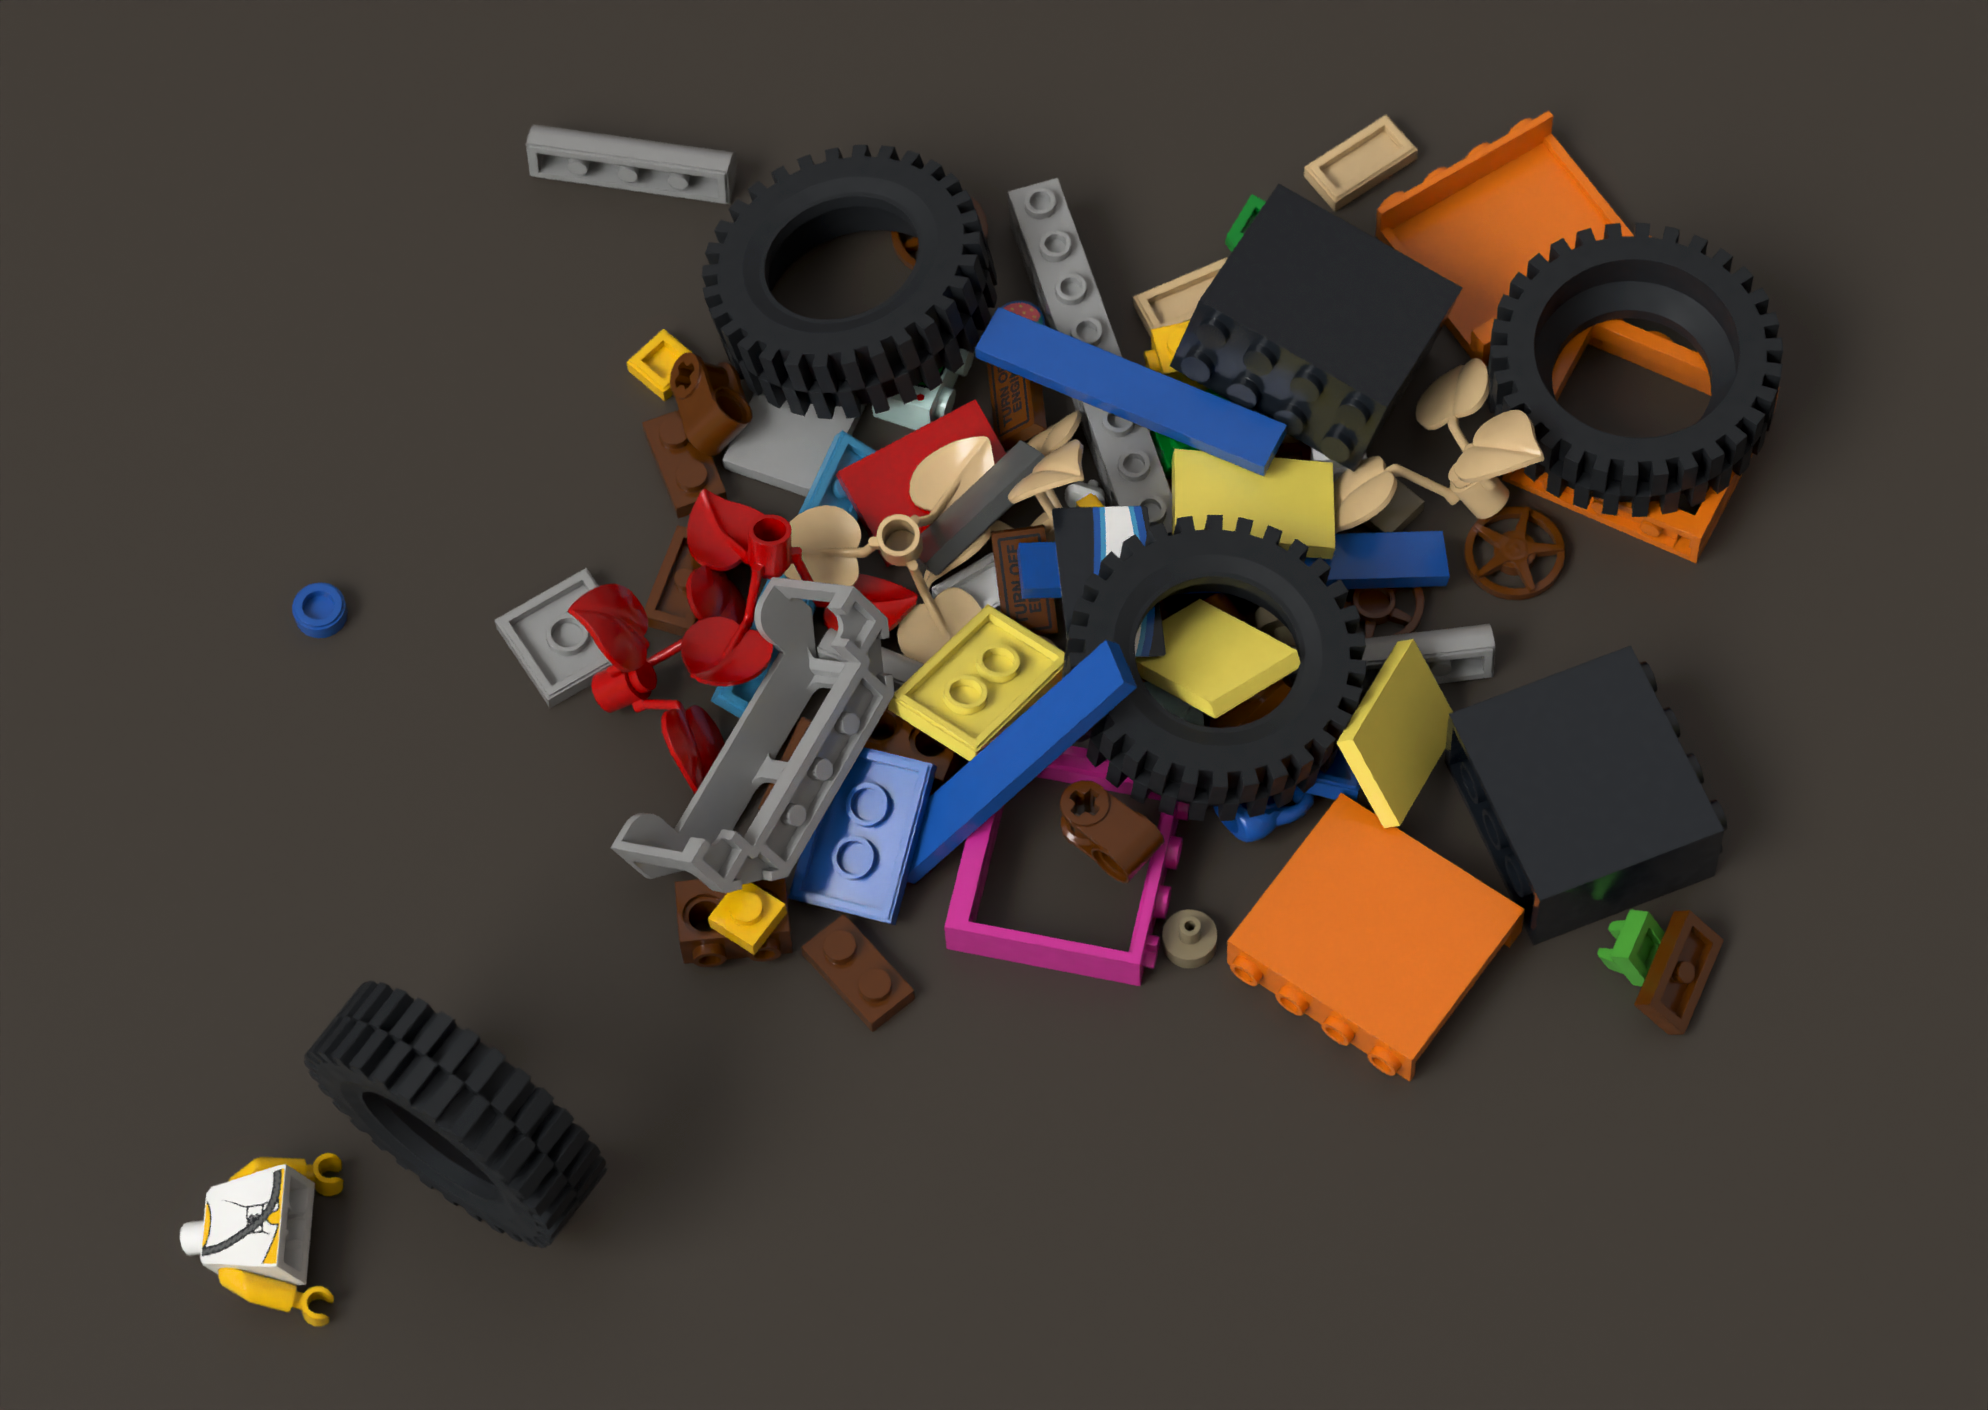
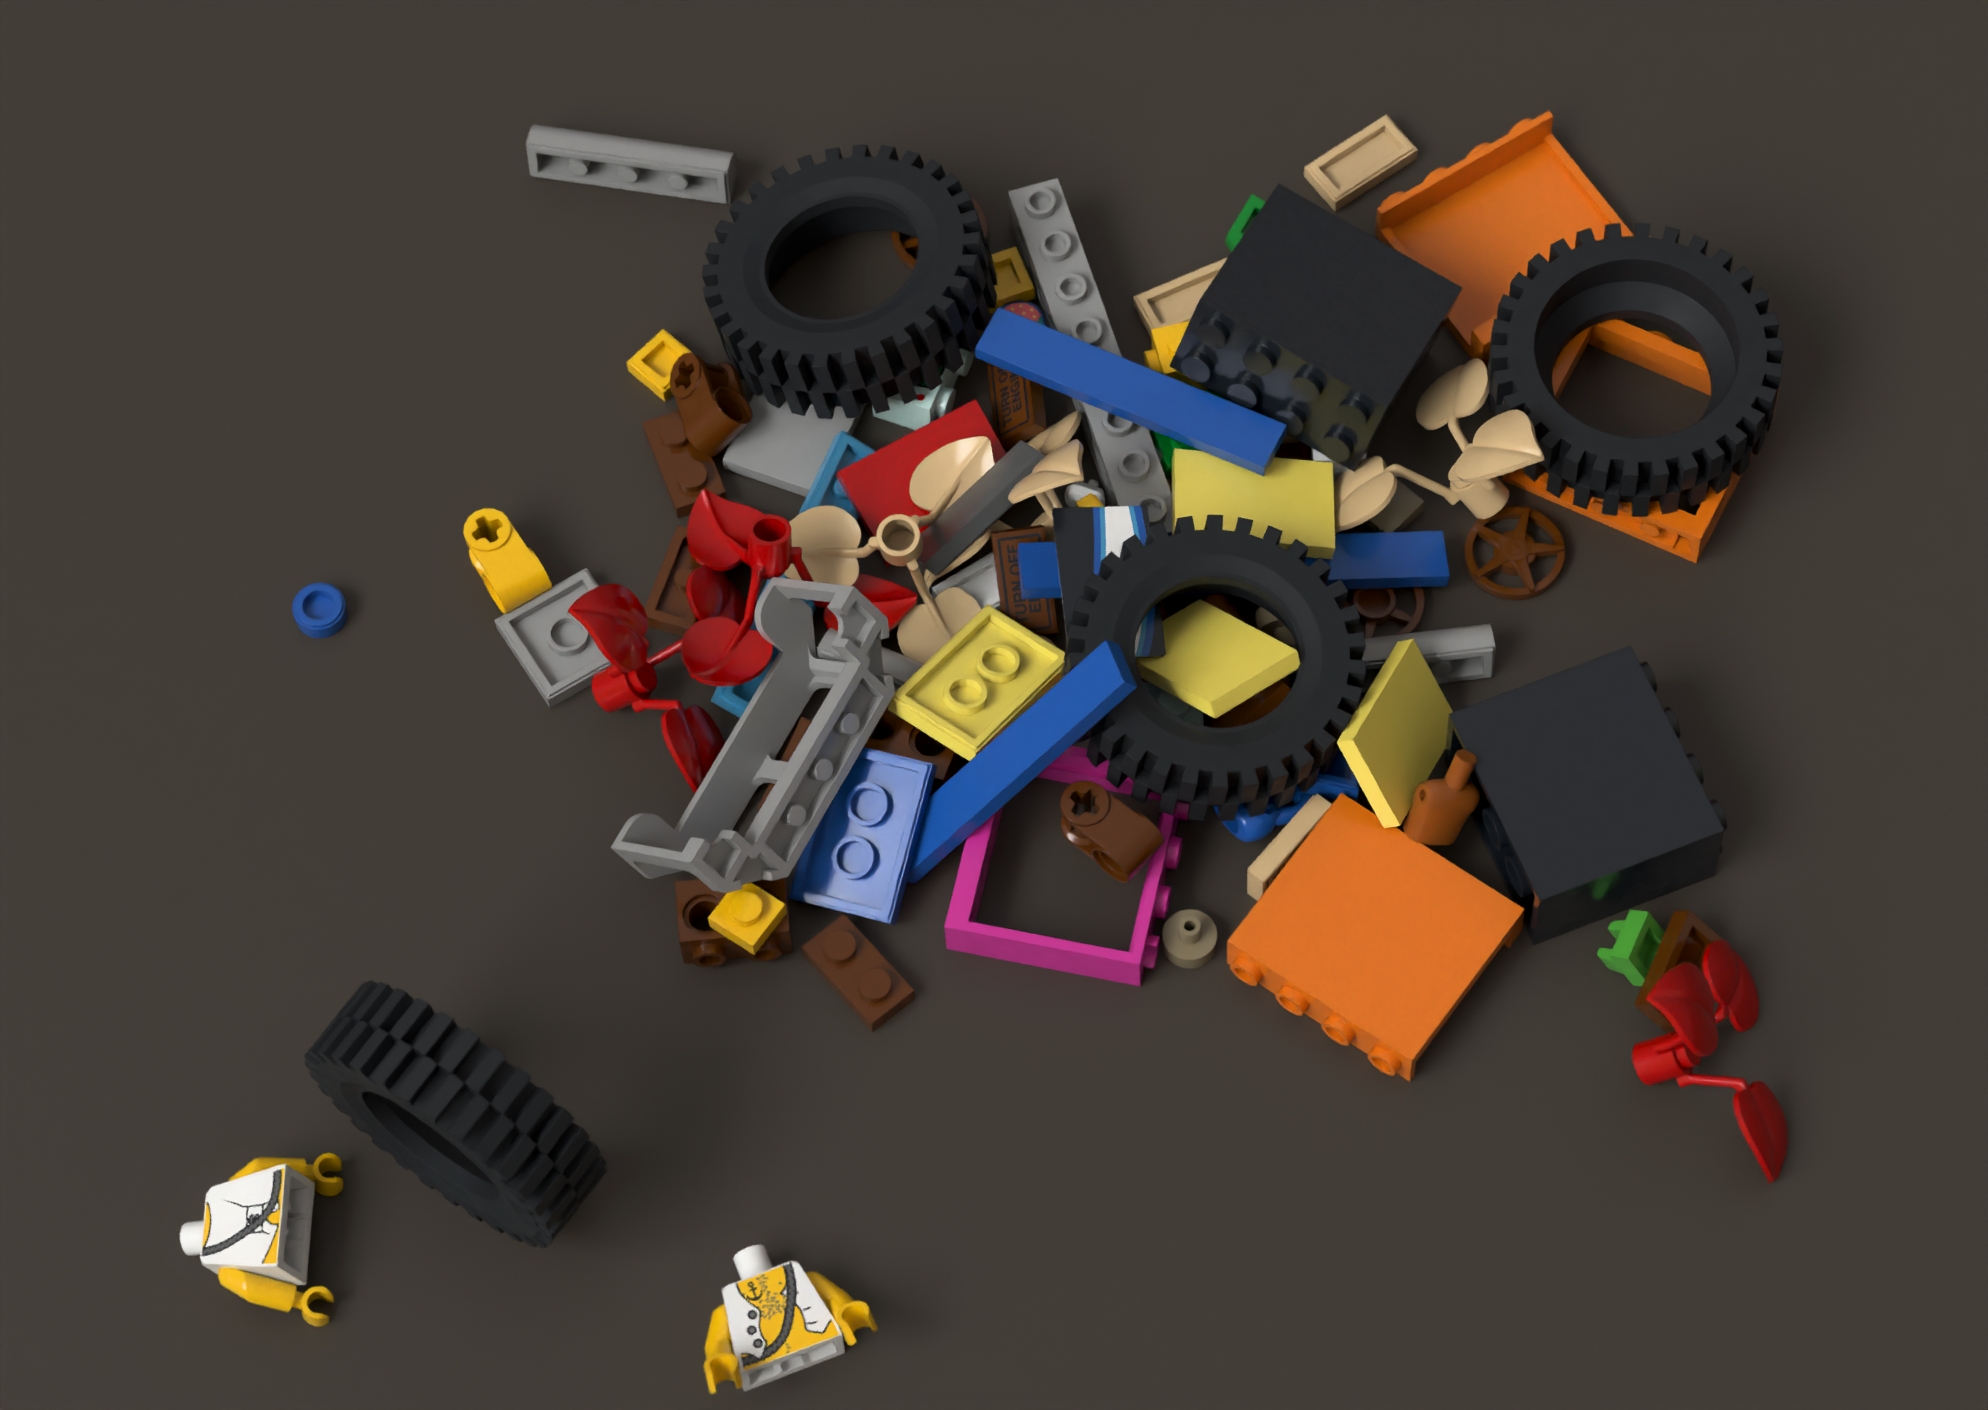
(506, 564): none -> yellow piece
(777, 1322): none -> torso
(1012, 278): none -> yellow plate
(1284, 845): none -> tan tile
(1443, 804): none -> dark orange piece
(1688, 1003): none -> red plant

